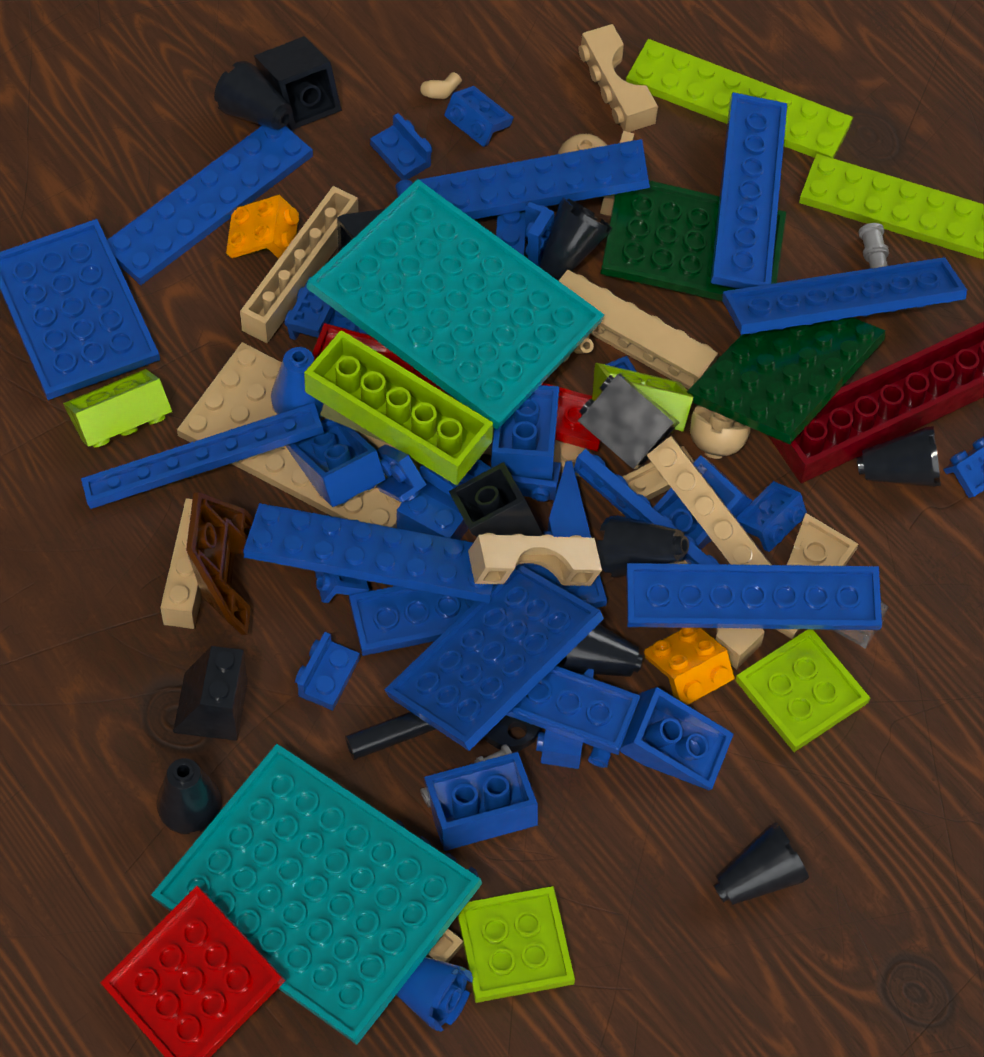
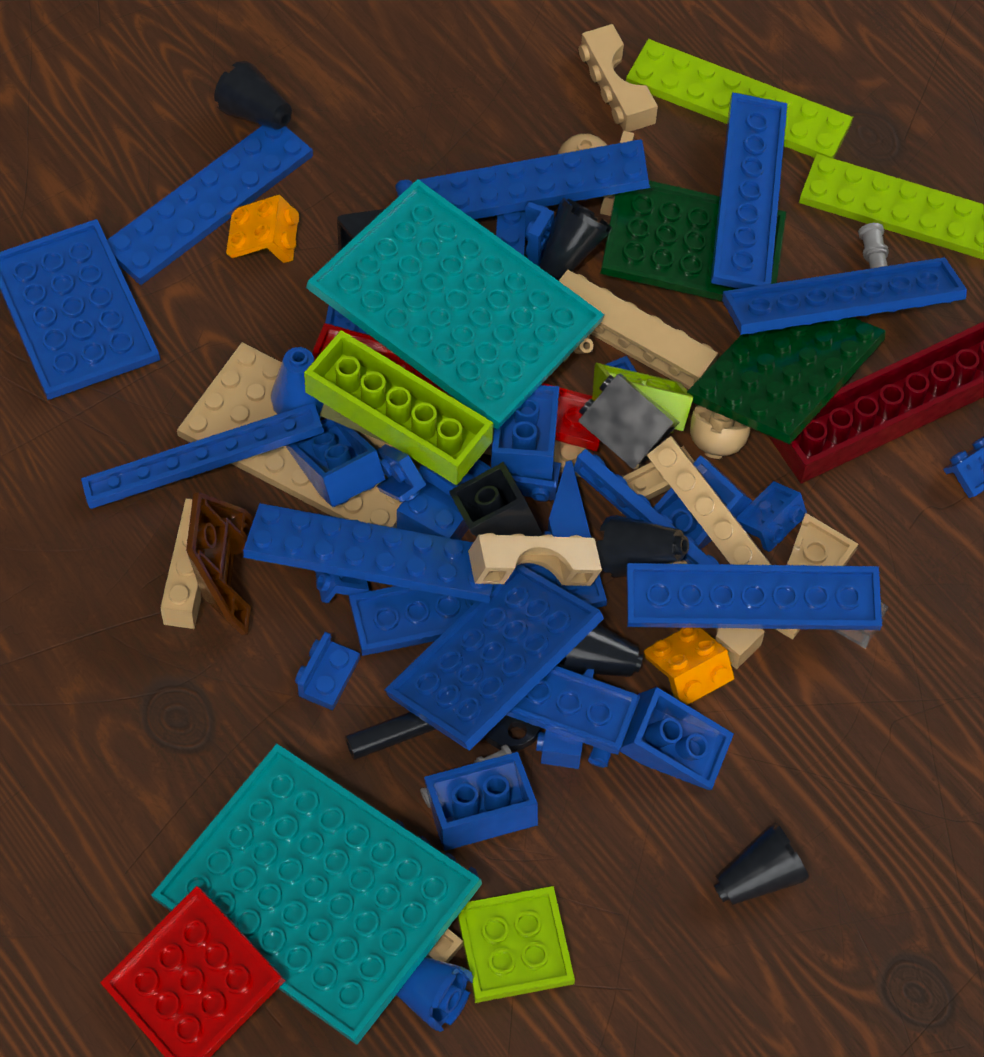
(118, 408): lime slope -> none
(188, 798): black cone -> none
(213, 695): black slope -> none
(301, 260): tan brick -> none
(302, 79): black slope -> none
(307, 315): blue bracket -> none
(402, 148): blue bracket -> none
(441, 89): tan arm -> none
(477, 114): blue bracket -> none
(802, 689): lime plate -> none
(903, 460): black cone -> none

